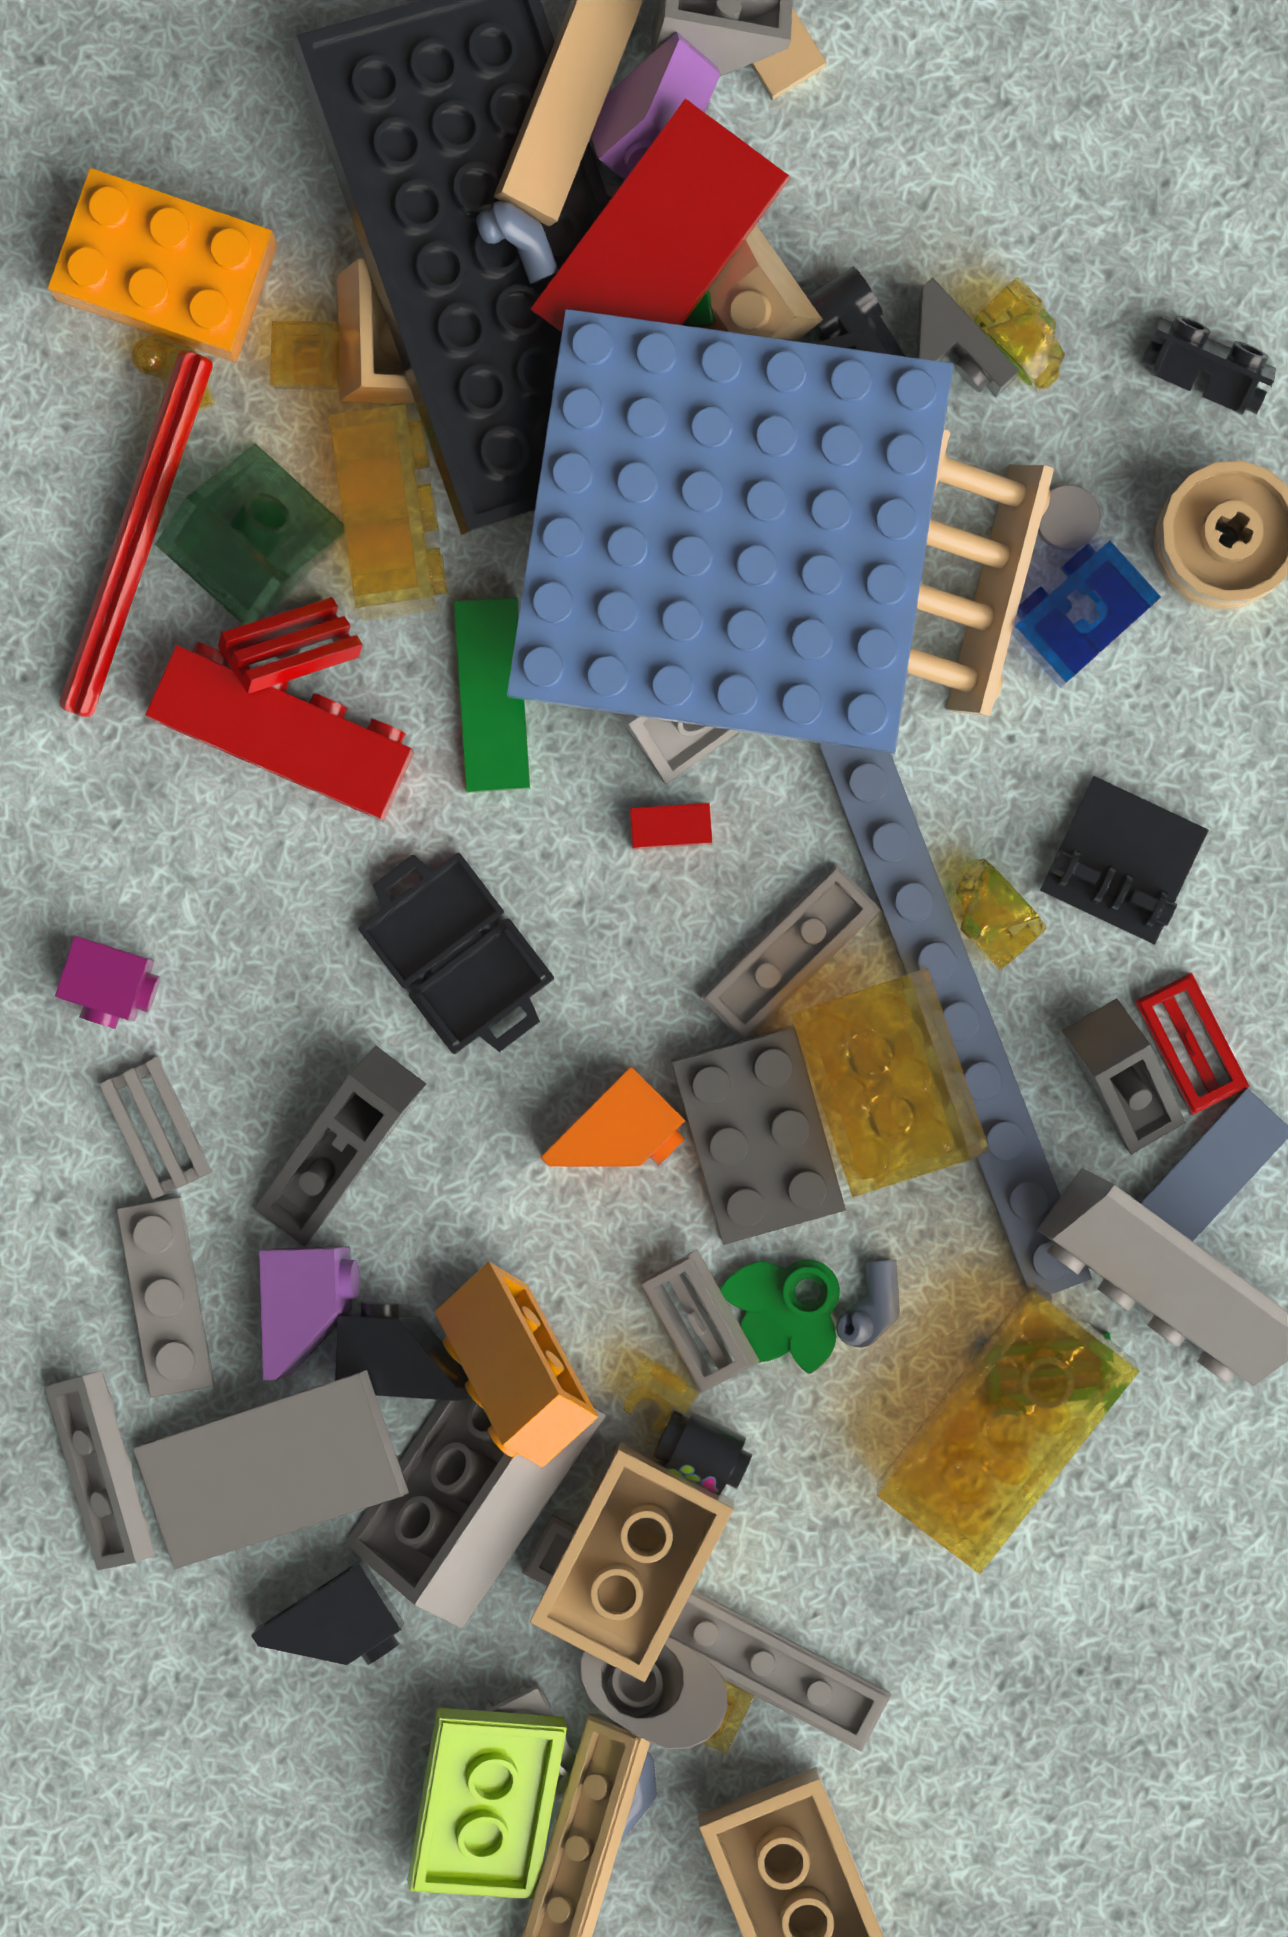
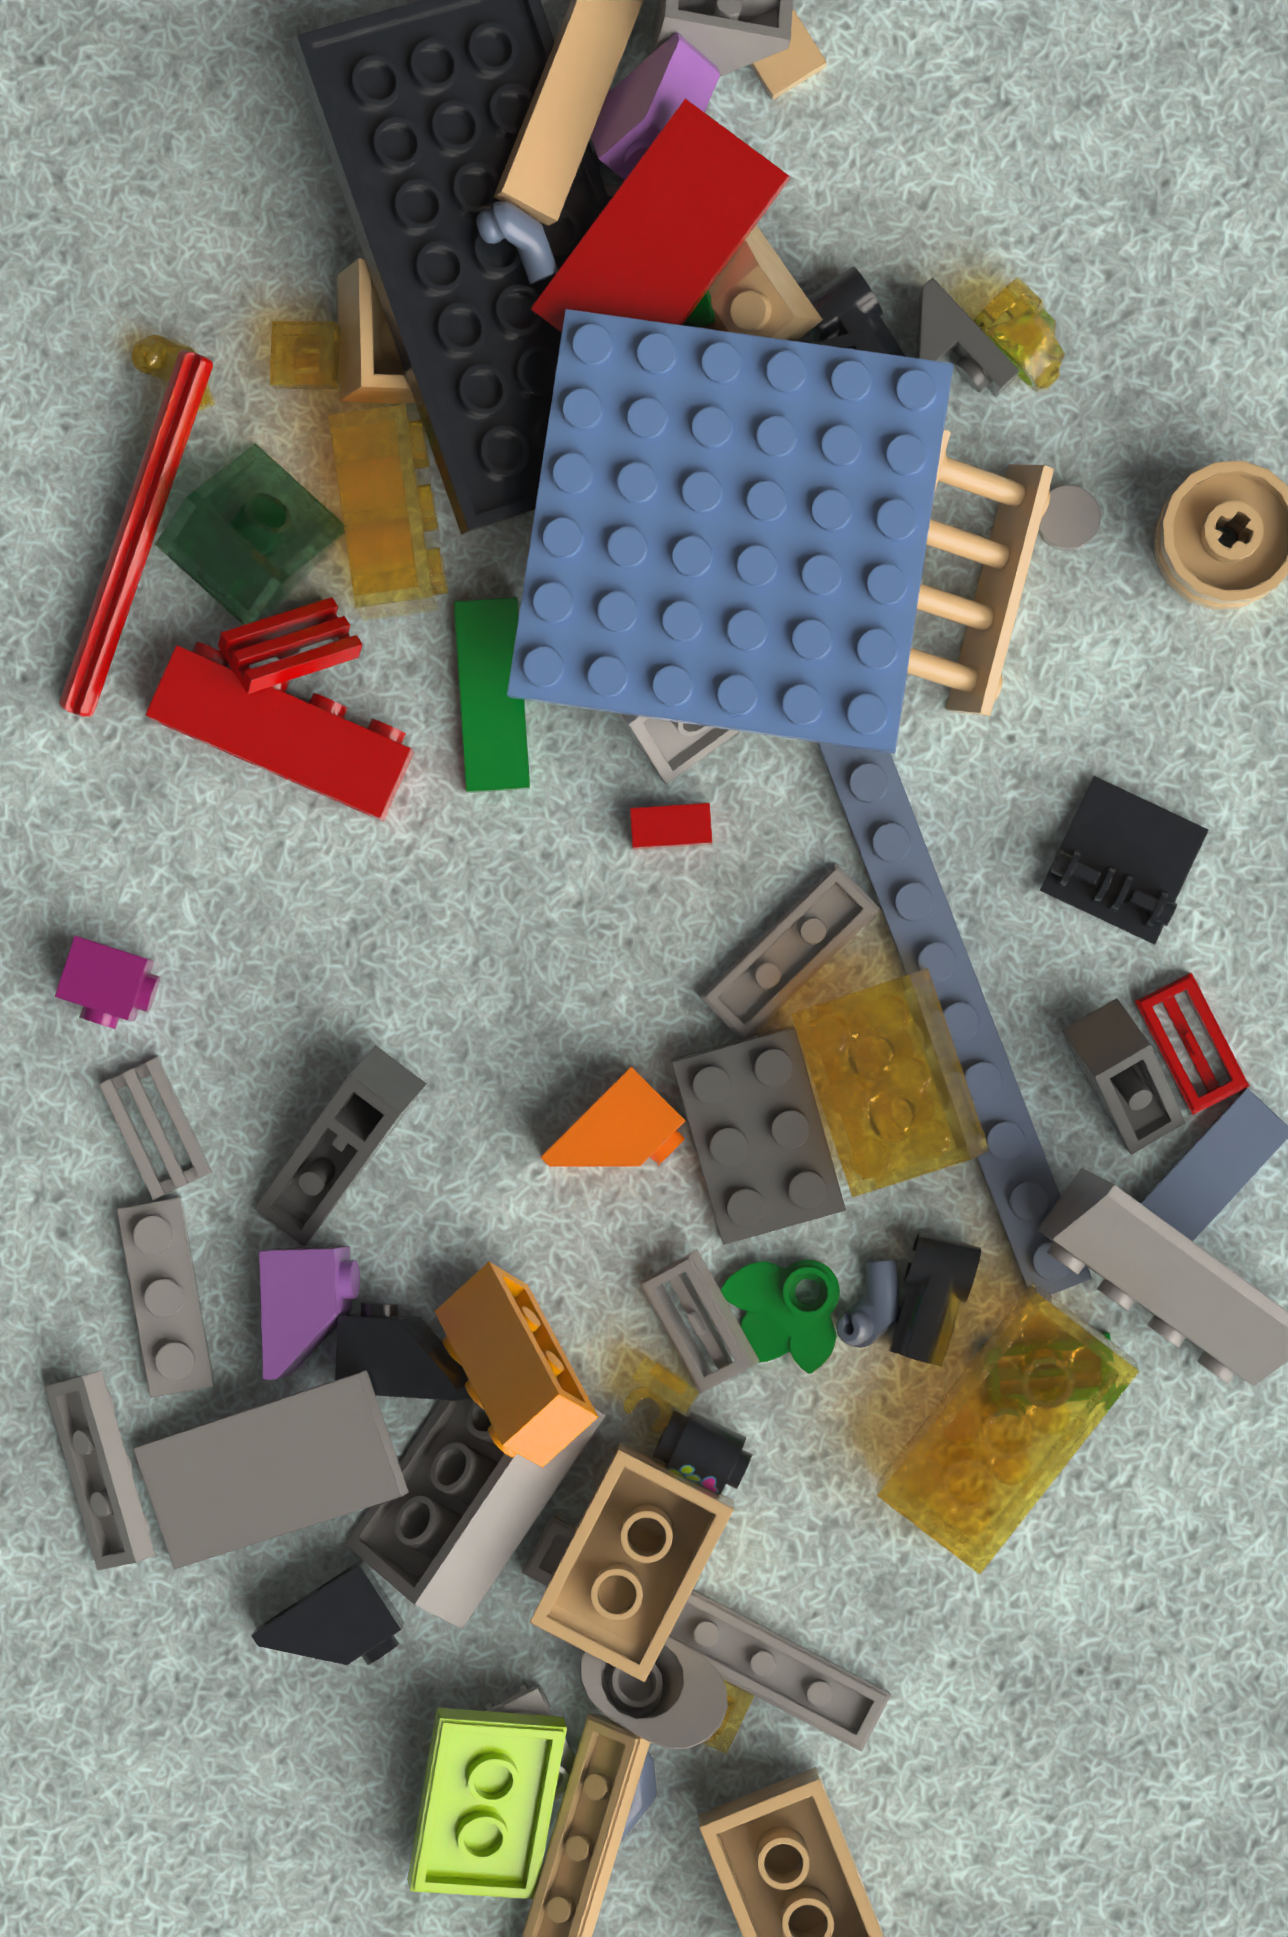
(163, 265): light orange brick -> none
(439, 931): black piece -> none
(936, 1286): none -> black piece
(995, 914): clear yellow rock -> none
(1119, 598): clear blue brick -> none
(1232, 370): black hinge -> none

